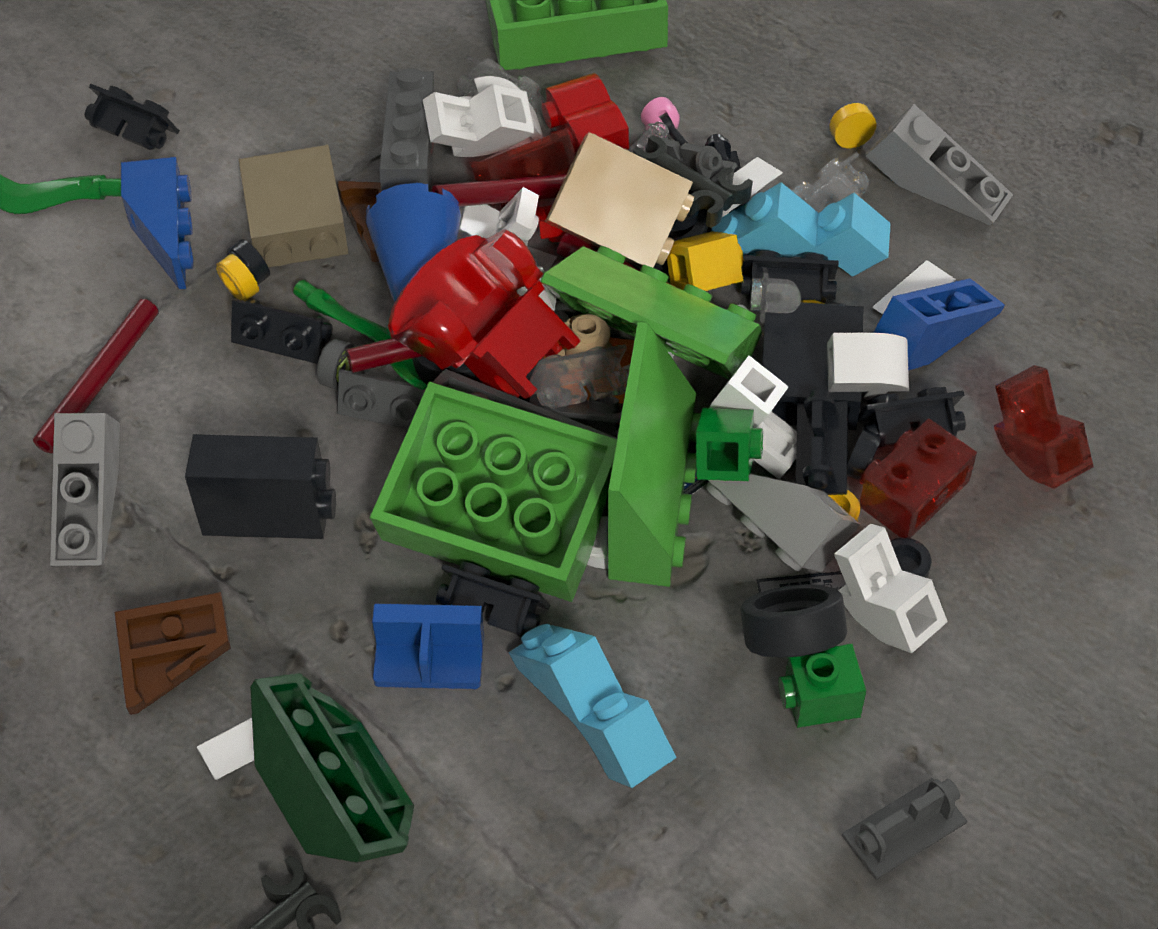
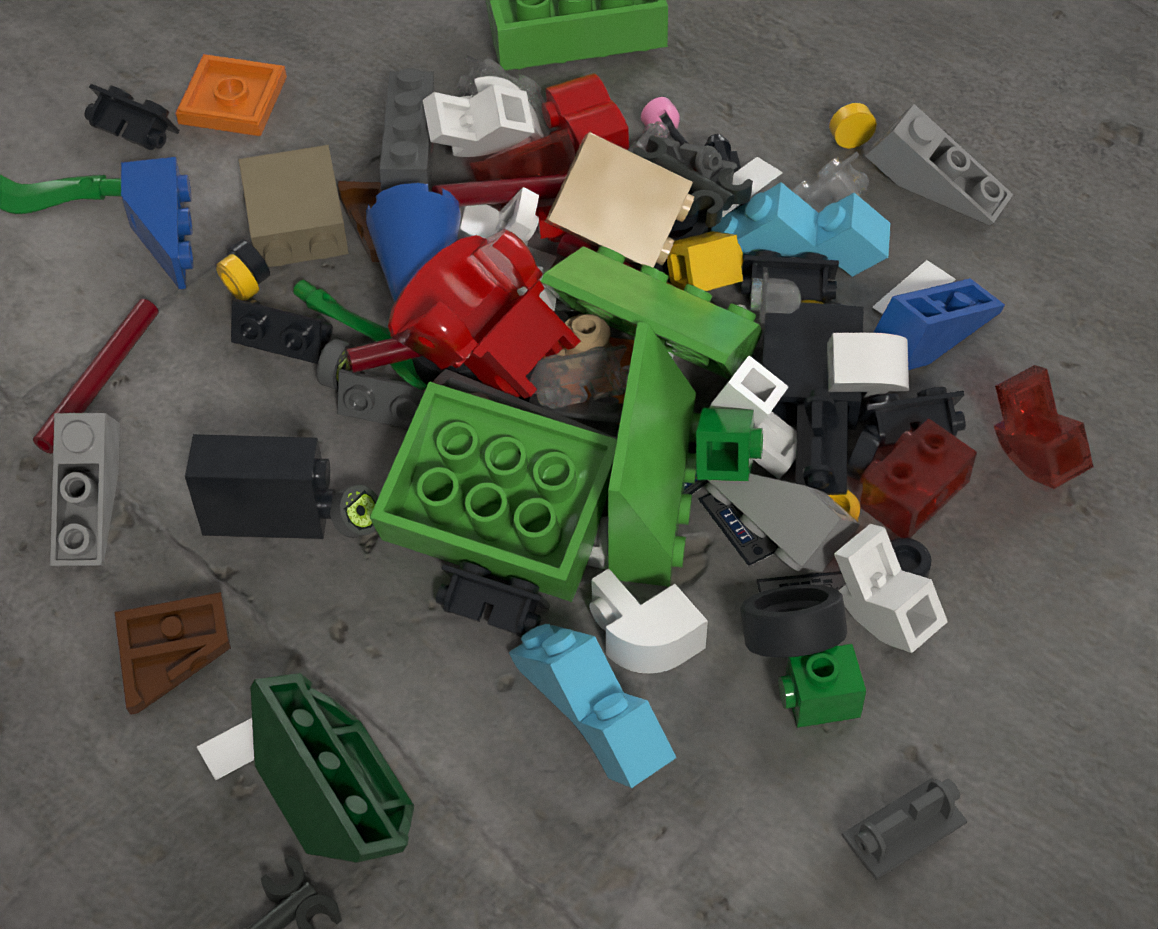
(231, 95): none -> orange tile
(352, 511): none -> tile
(428, 646): blue panel -> none
(647, 635): none -> white brick
(746, 543): none -> sticker

